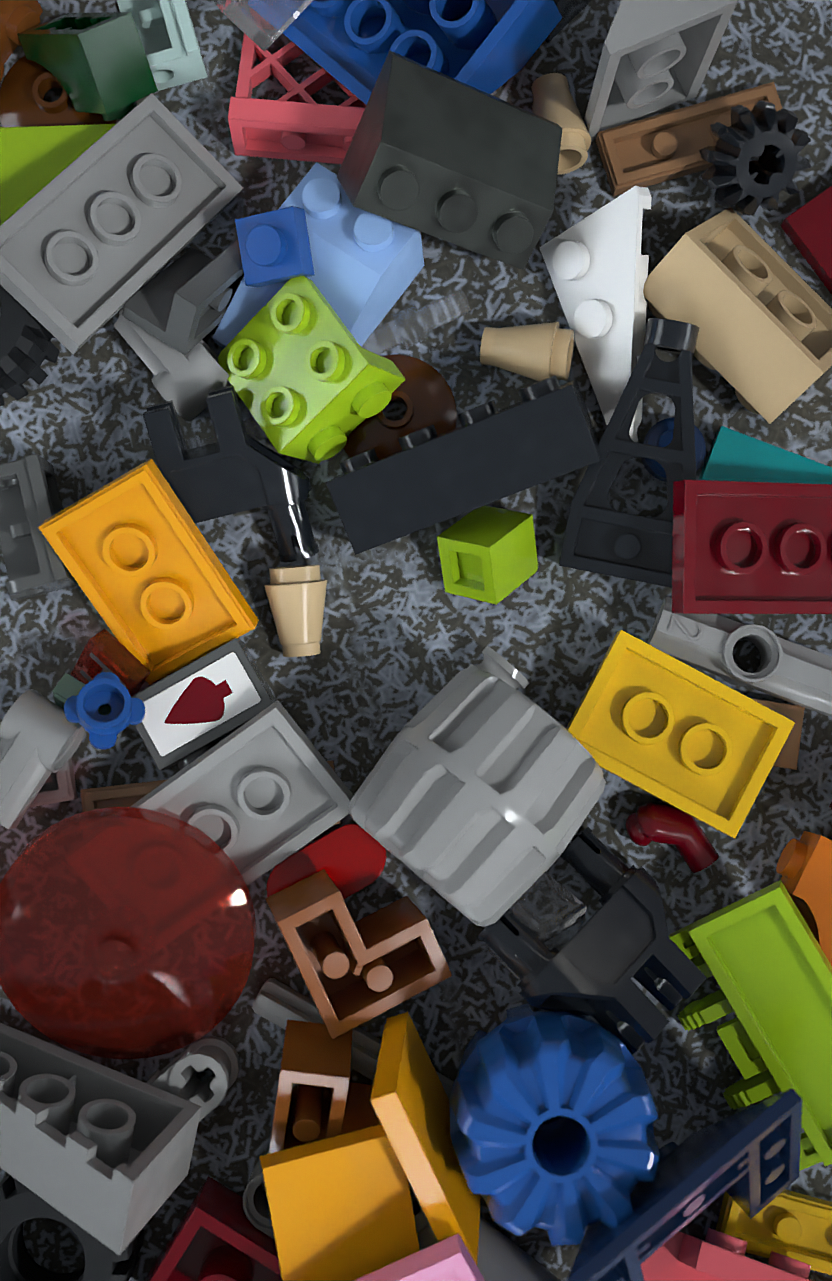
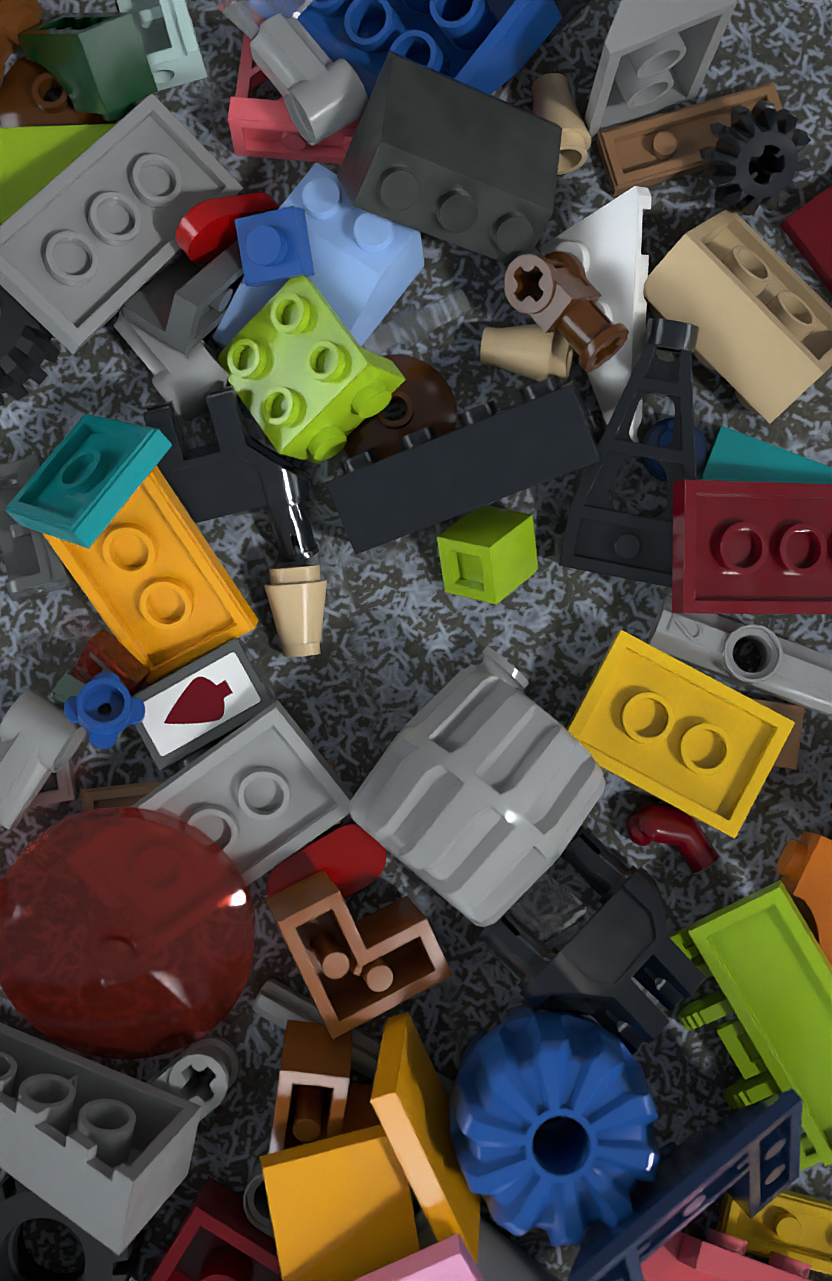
(88, 479): none -> teal tile
(211, 224): none -> red tile
(316, 91): none -> light grey piece
(564, 303): none -> reddish brown connector

